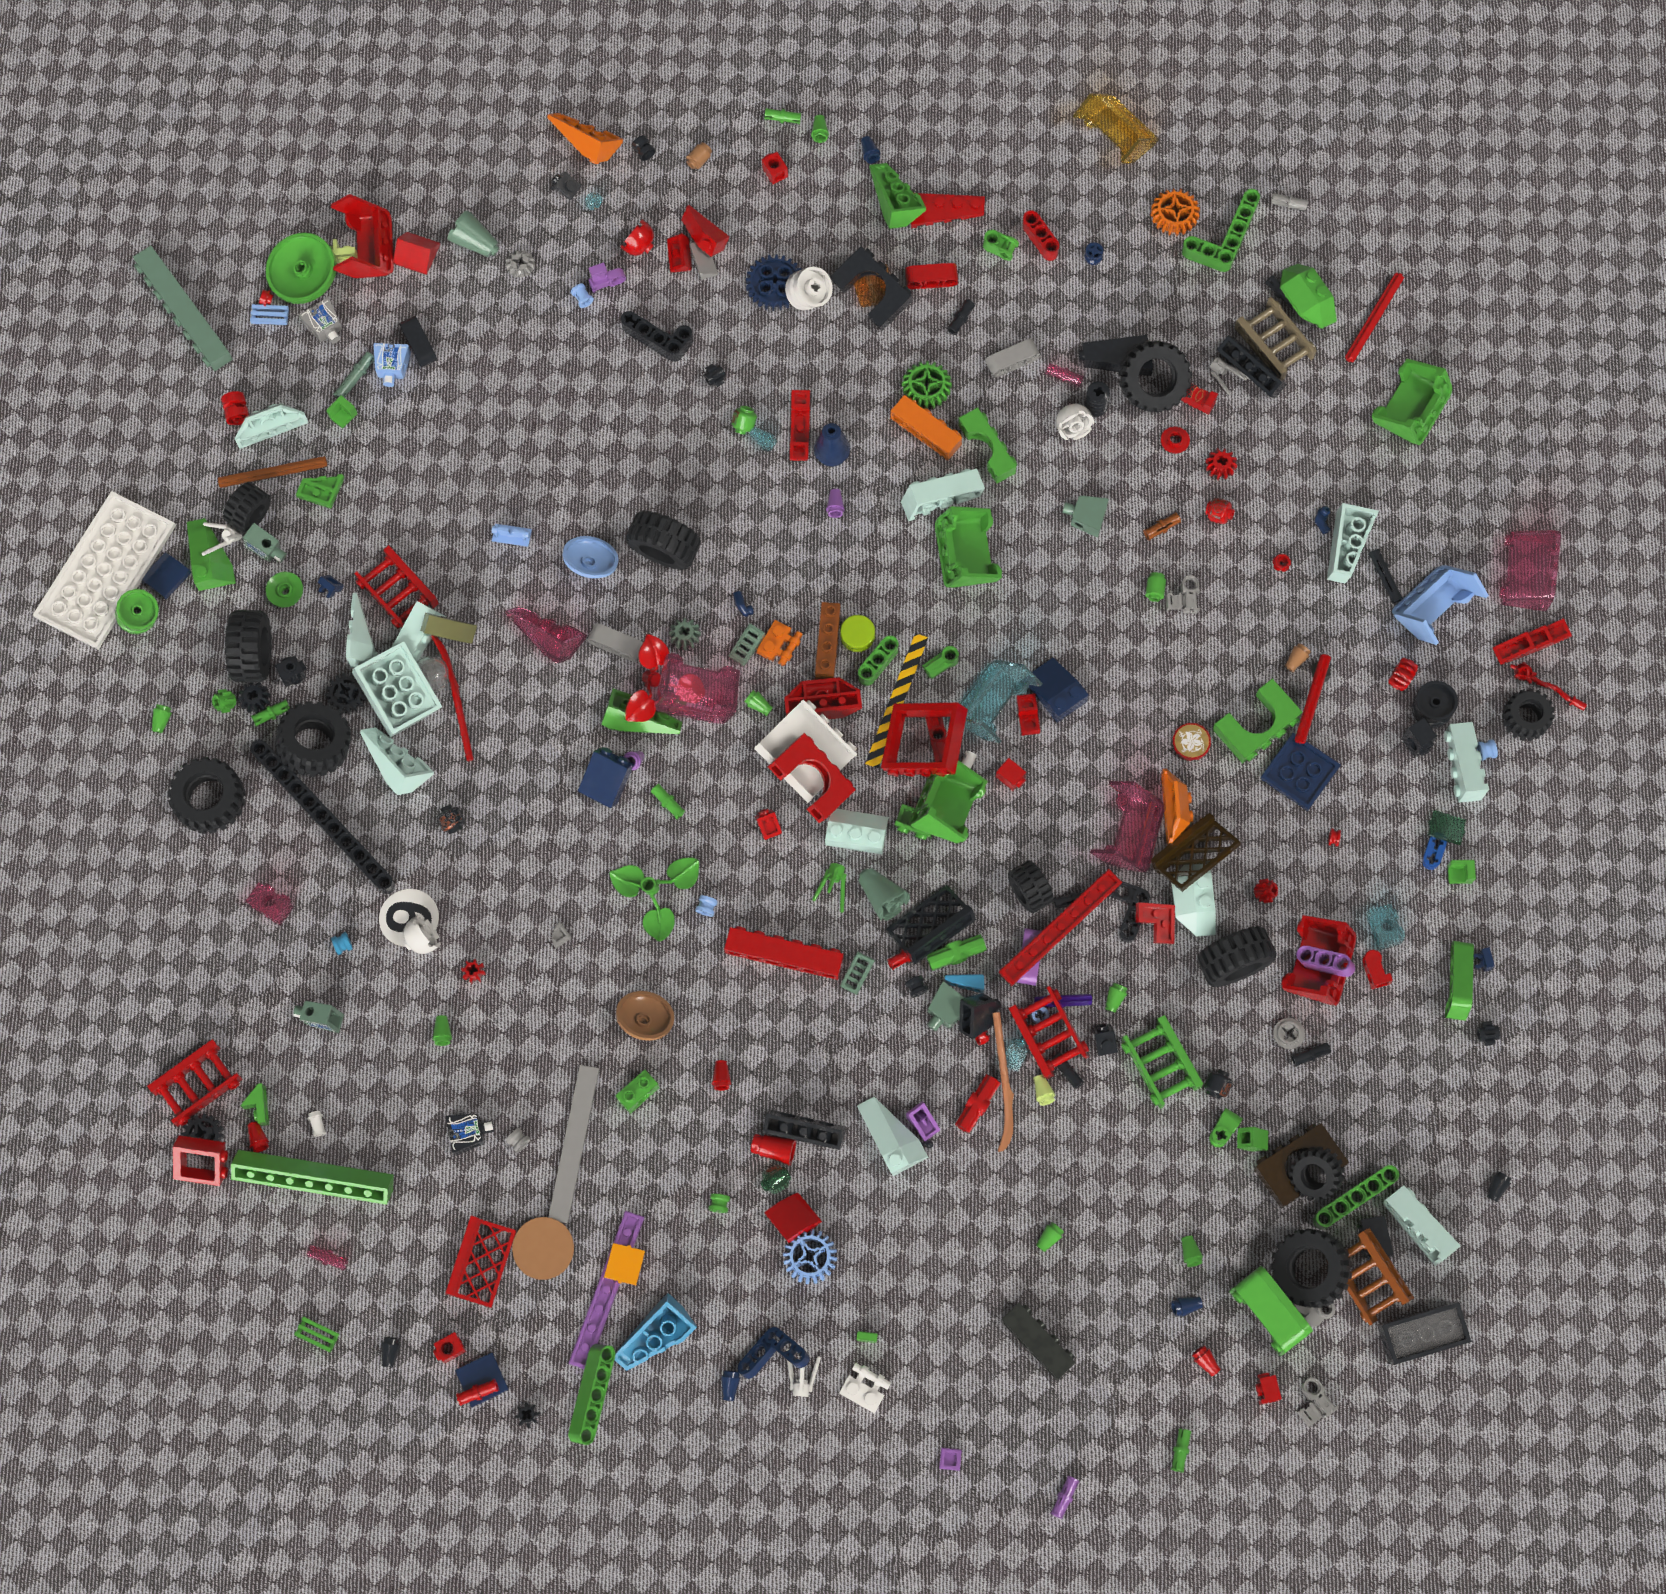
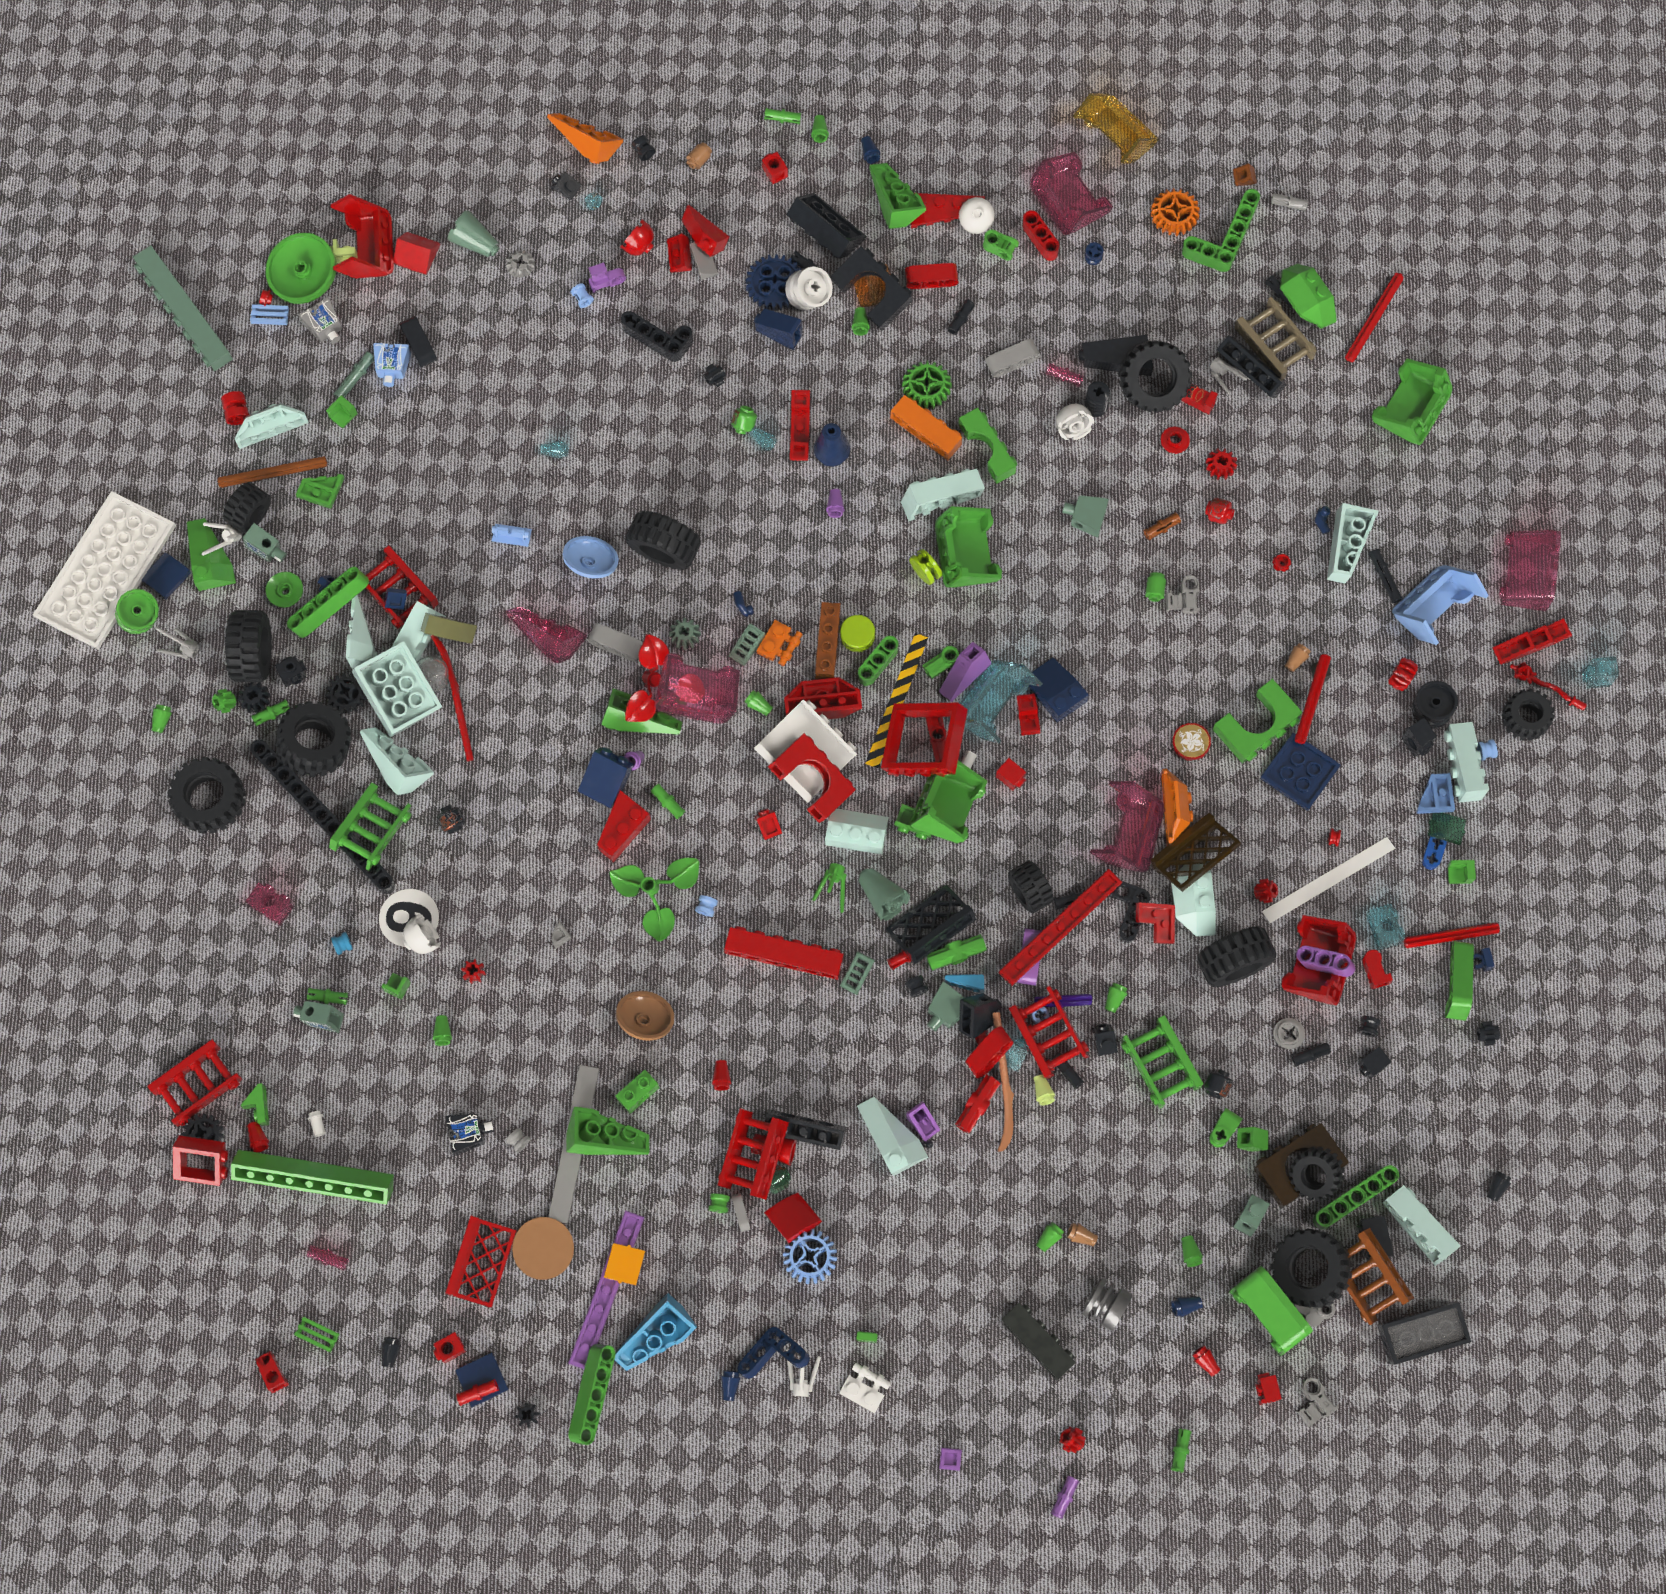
(188, 646): none -> light grey plant
(271, 1372): none -> red leg
(327, 602): none -> bright green beam
(327, 996): none -> bright green pin
(360, 809): none -> bright green fence
(395, 598): none -> dark blue tile
(396, 985): none -> bright green panel
(555, 449): none -> clear light blue cone
(598, 1135): none -> bright green wedge
(622, 826): none -> red wedge
(740, 1212): none -> light grey beam
(768, 1160): none -> red fence
(779, 327): none -> dark blue slope
(802, 261): none -> black pin
(825, 225): none -> black slope
(860, 322): none -> bright green cone
(925, 566): none -> lime head
(965, 670): none -> medium lavender slope
(976, 215): none -> white cylinder
(989, 1052): none -> red beam
(1066, 195): none -> clear pink windscreen
(1072, 1439): none -> red gear
(1080, 1234): none -> medium nougat cone
(1107, 1304): none -> flat silver wheel
(1244, 175): none -> dark orange slope
(1251, 1215): none -> sand green torso
(1328, 880): none -> white sticker
(1369, 1026): none -> black wheel
(1374, 1063): none -> black brick
(1437, 795): none -> medium blue wing
(1451, 935): none -> red axle
(1600, 672): none -> clear light blue brick

